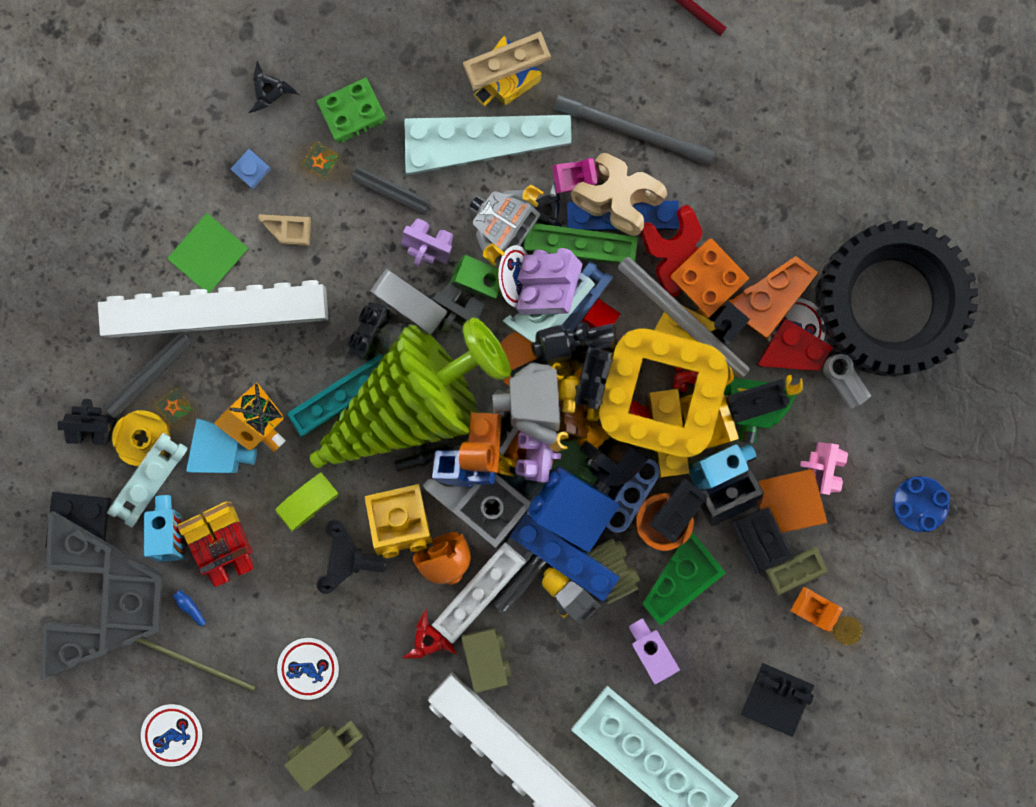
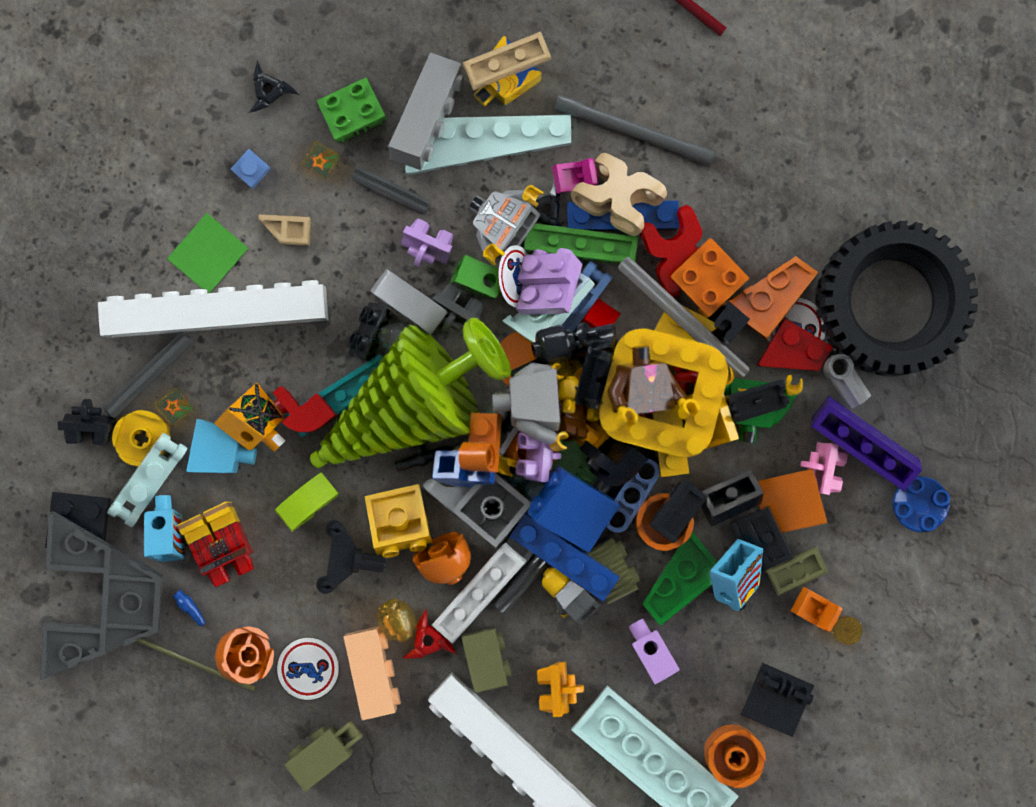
(171, 735): white sticker -> none
(244, 655): none -> orange cylinder
(307, 417): none -> red brick
(371, 673): none -> light nougat brick
(396, 620): none -> clear yellow head
(426, 111): none -> light grey brick
(562, 689): none -> light orange hips
(646, 388): none -> torso
(720, 466): medium azure torso -> none
(737, 574): none -> medium azure torso
(750, 756): none -> orange brick
(866, 443): none -> dark purple brick

